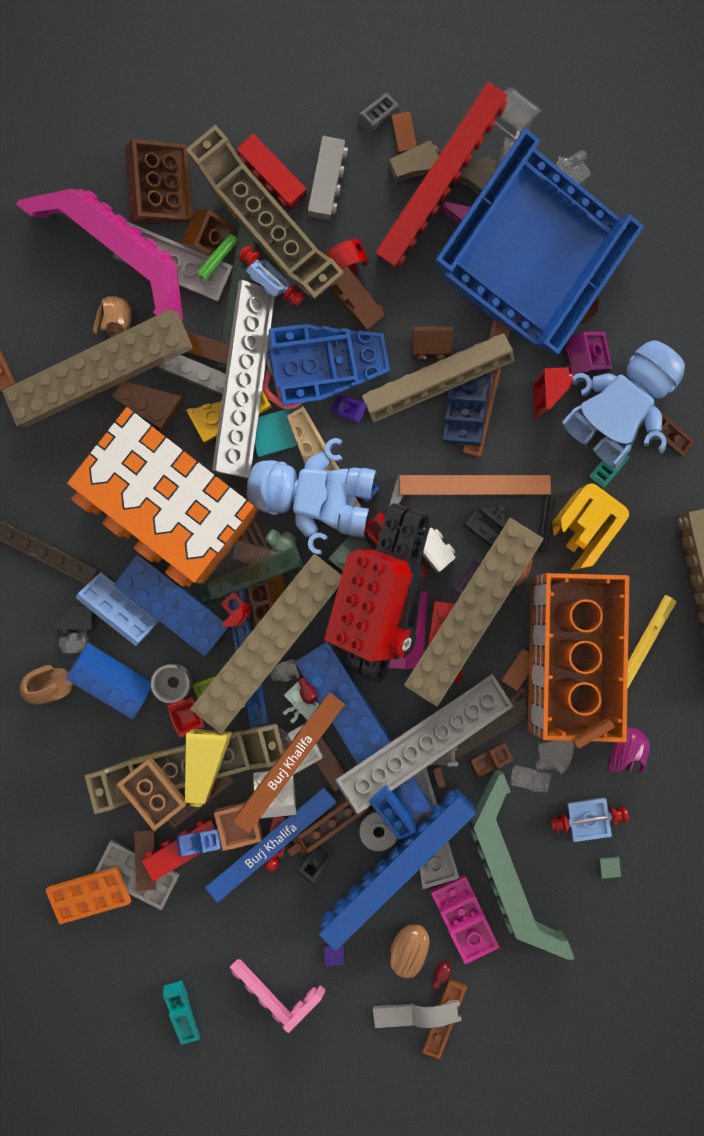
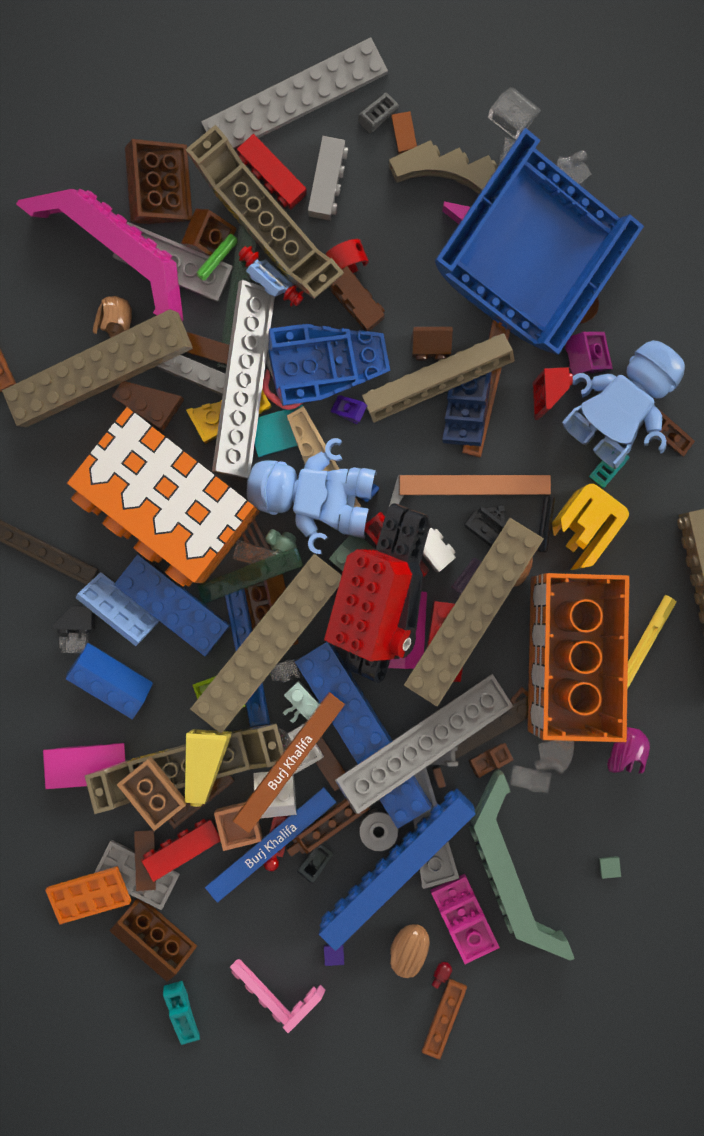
(45, 685): medium nougat hair -> none
(69, 765): none -> dark pink slope
(153, 939): none -> reddish brown slope
(160, 684): light grey piece -> none
(183, 717): red piece -> none
(198, 842): blue slope -> none
(237, 616): red piece -> none
(300, 94): none -> light grey plate
(307, 692): dark red cylinder -> none
(393, 813): blue slope -> none
(414, 1015): light grey piece -> none
(442, 174): red brick -> none
(517, 671): dark orange tile -> none
(589, 819): light blue plate -> none
(592, 733): dark orange tile -> none

